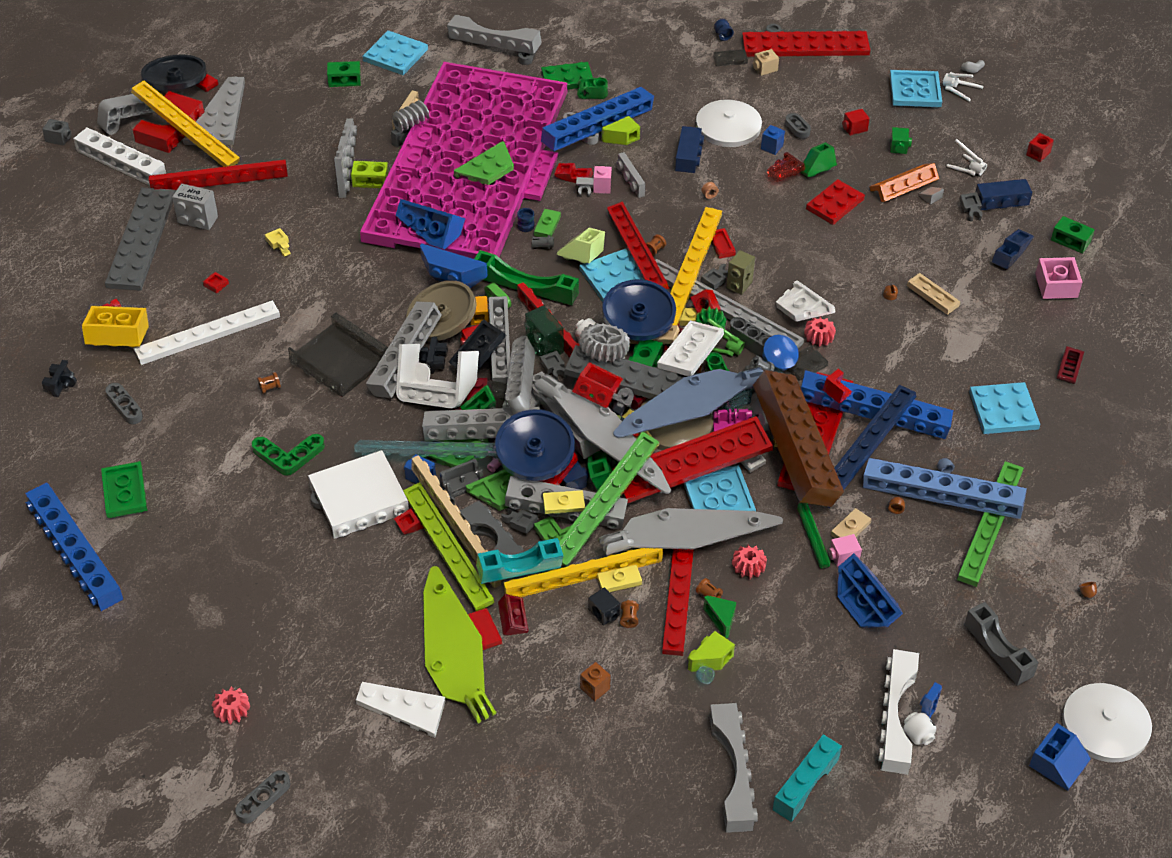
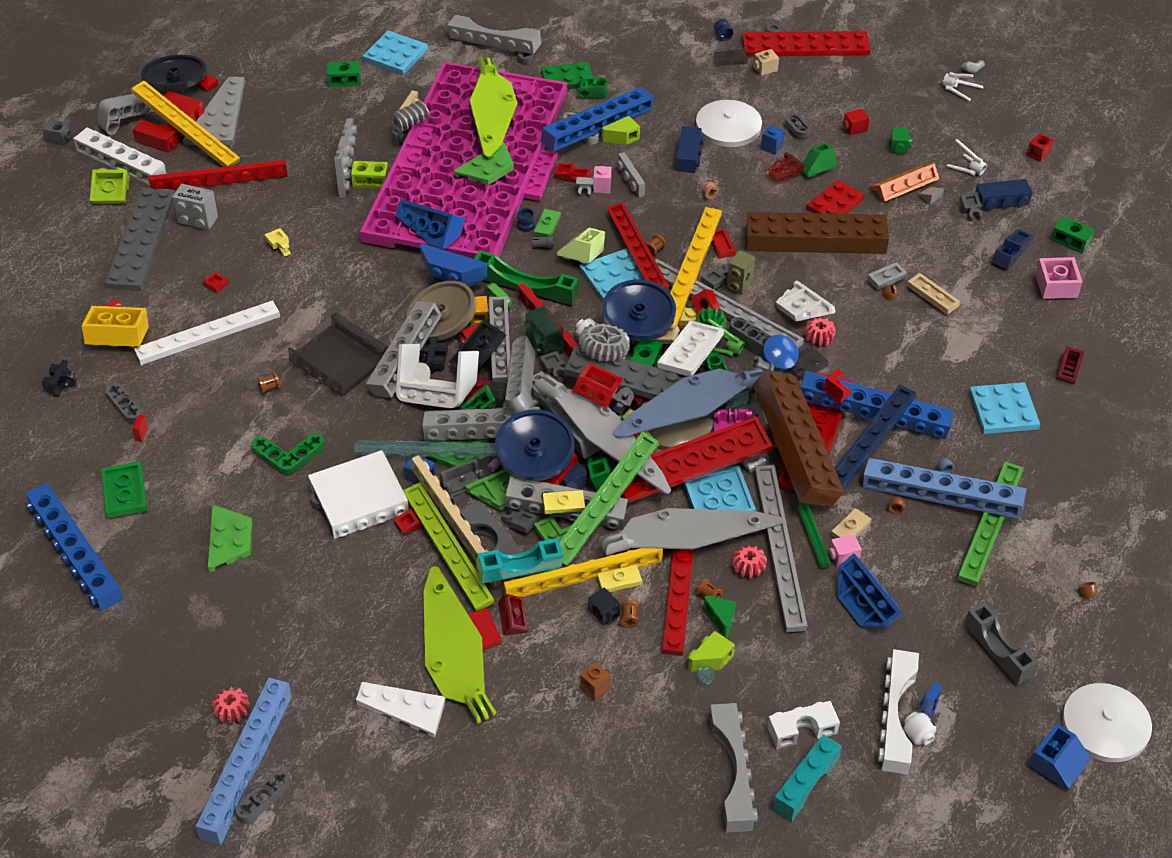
(109, 186): none -> lime plate
(140, 428): none -> red tile
(228, 537): none -> bright green wing
(243, 762): none -> medium blue brick
(492, 106): none -> lime wing
(781, 551): none -> light grey plate
(816, 232): none -> reddish brown brick
(818, 717): none -> white arch
(887, 276): none -> light grey plate
(915, 88): medium azure plate -> none

